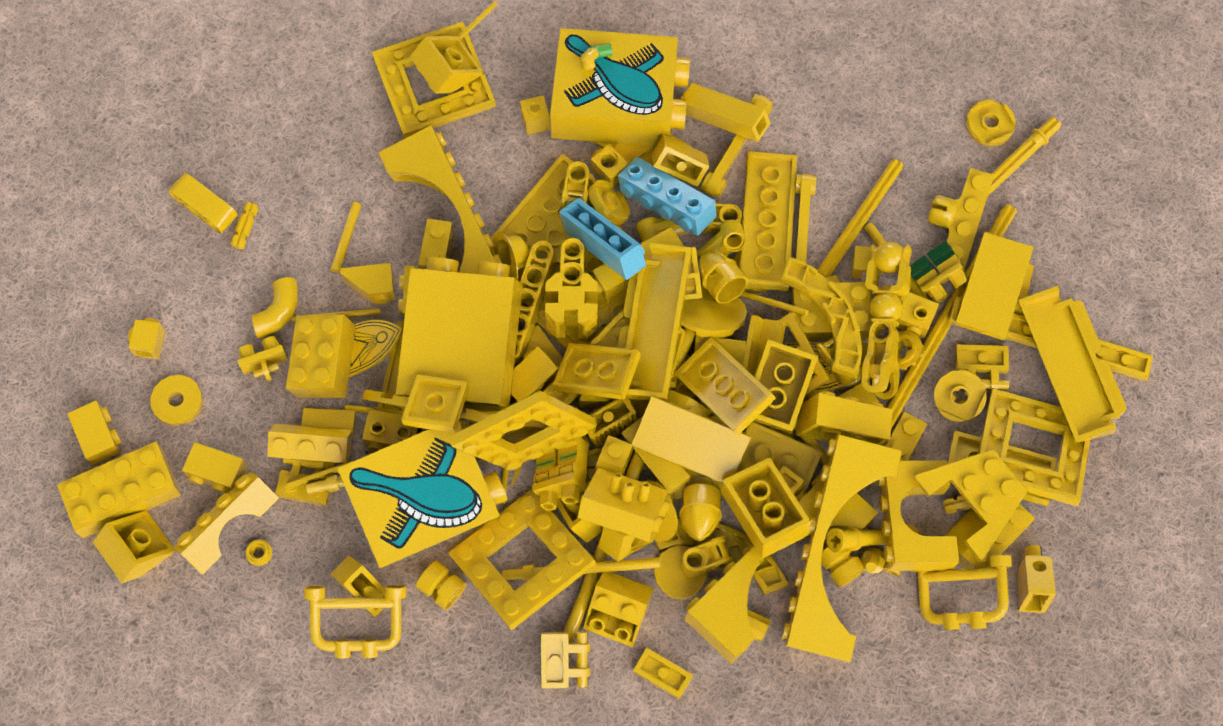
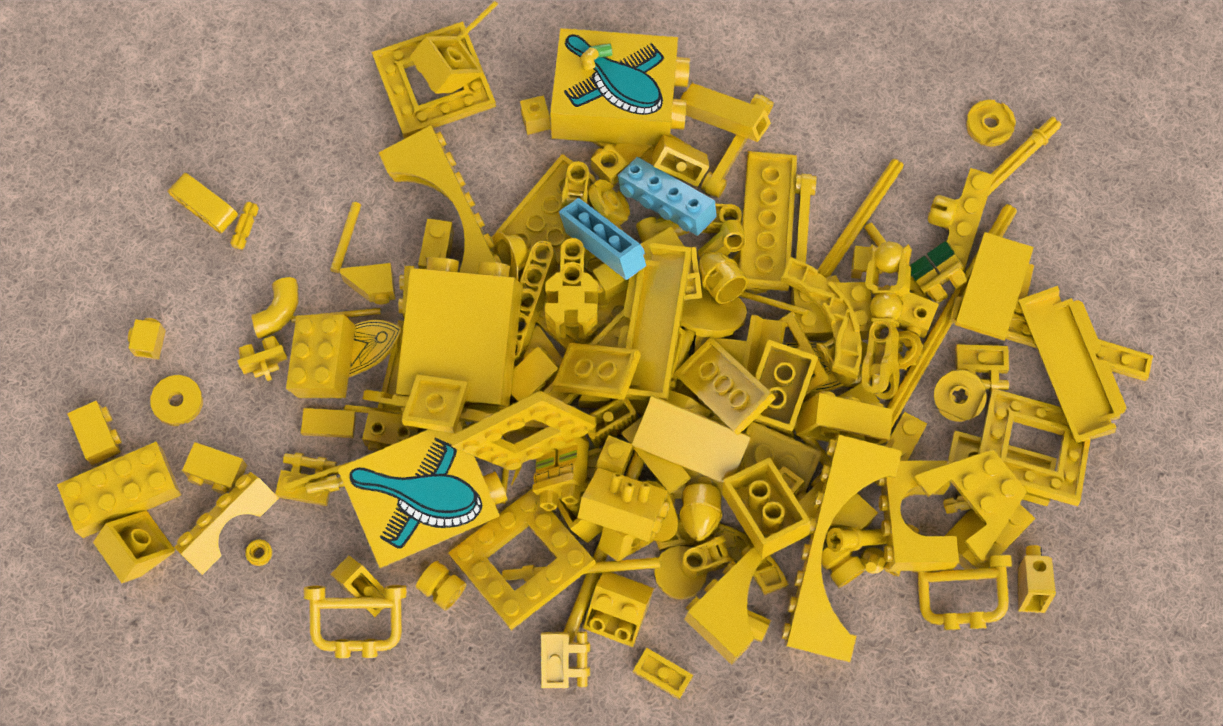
(309, 443): yellow brick -> none

